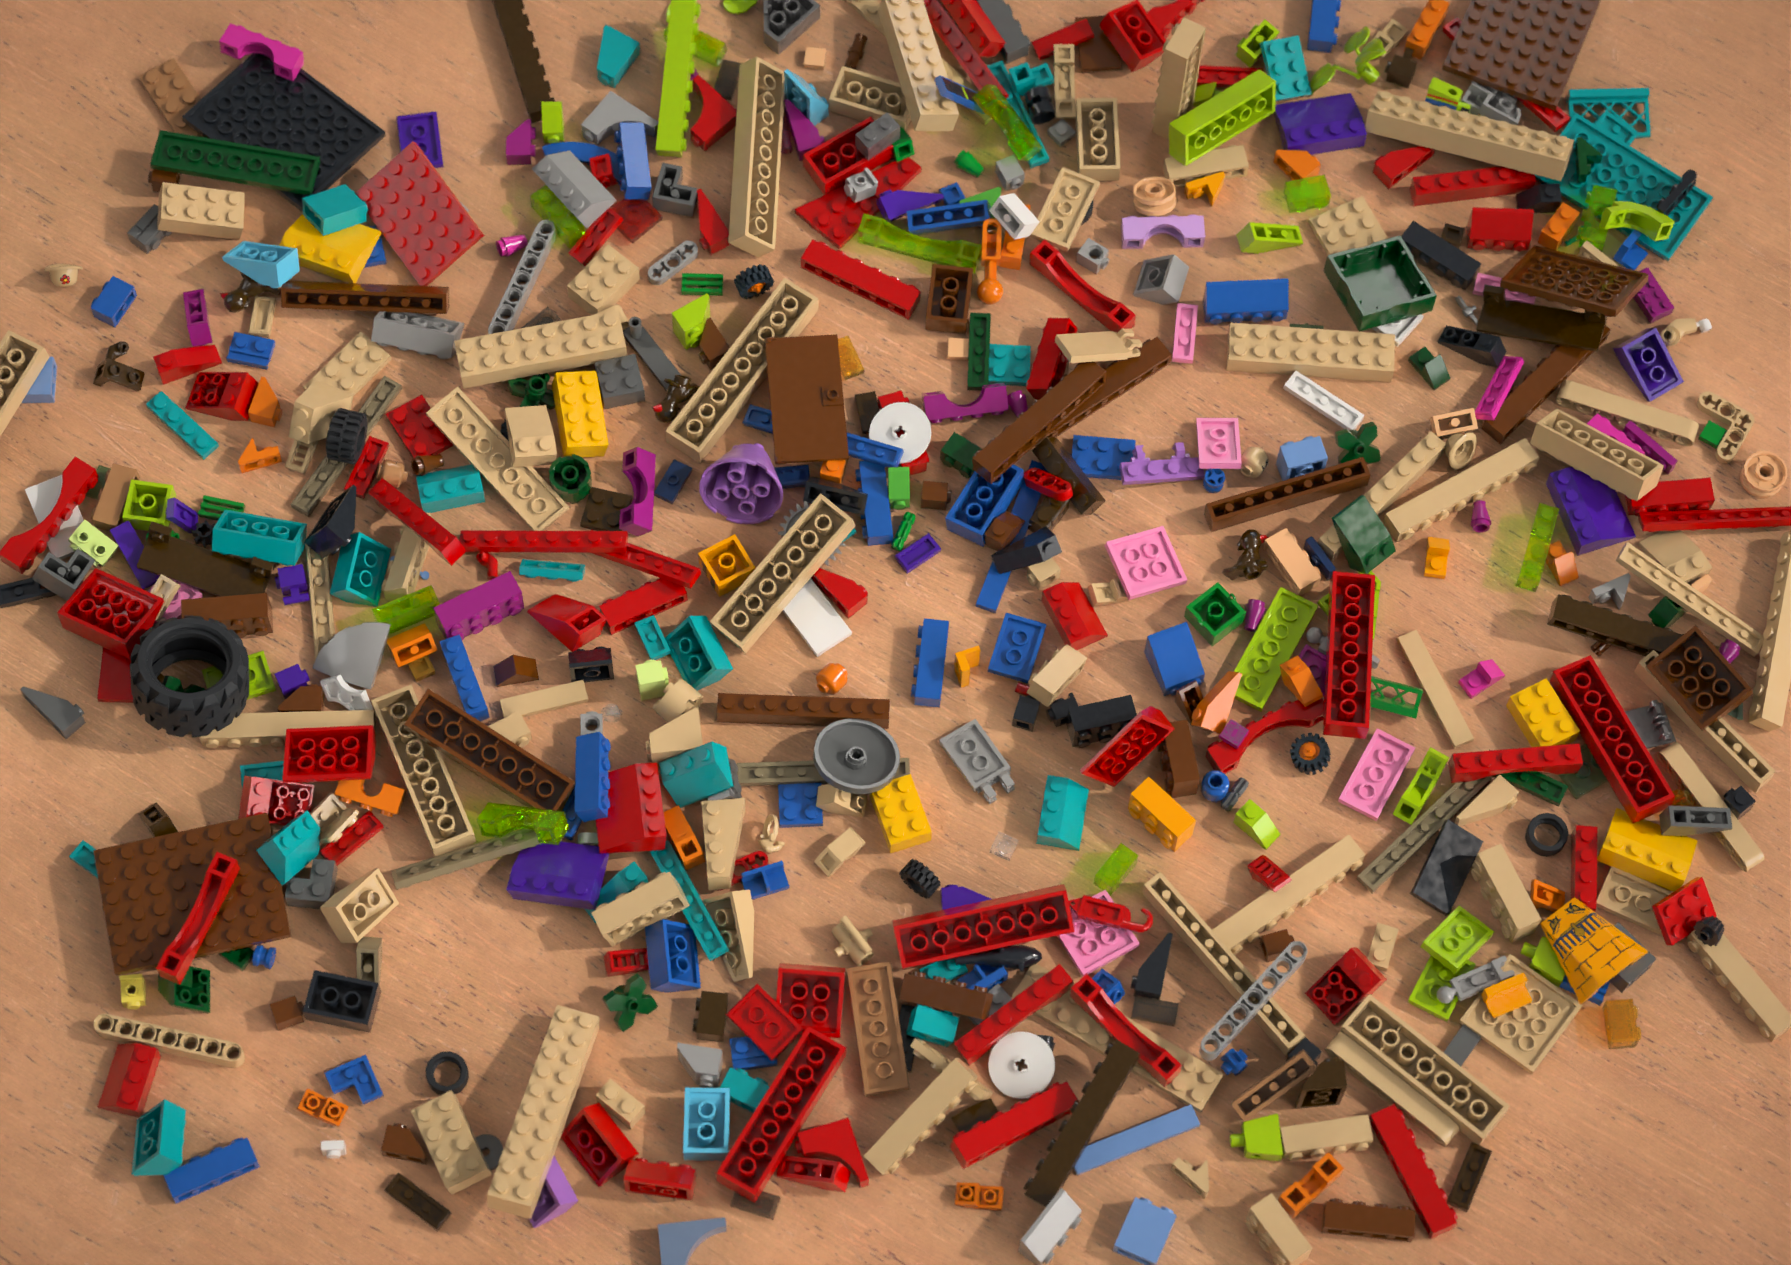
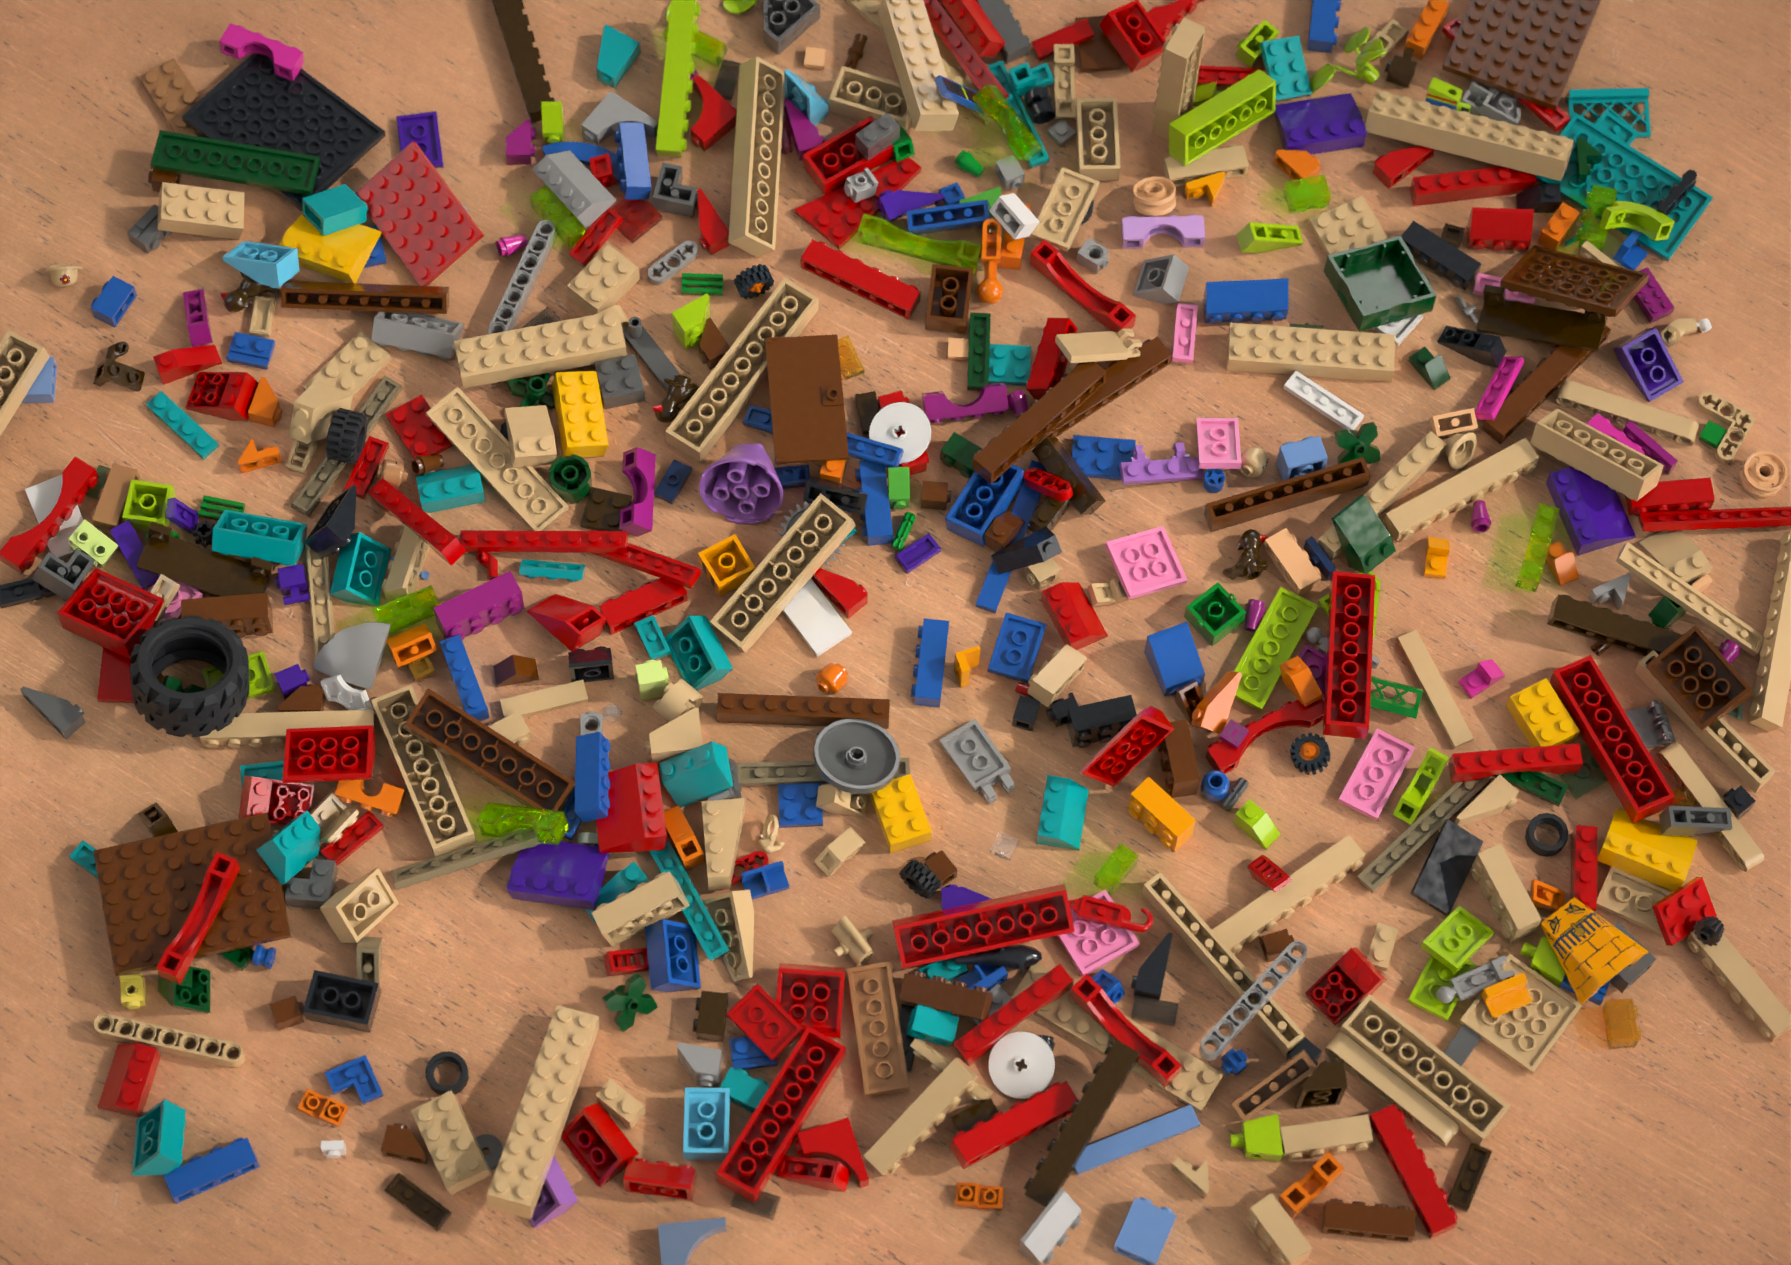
(941, 866): none -> reddish brown brick

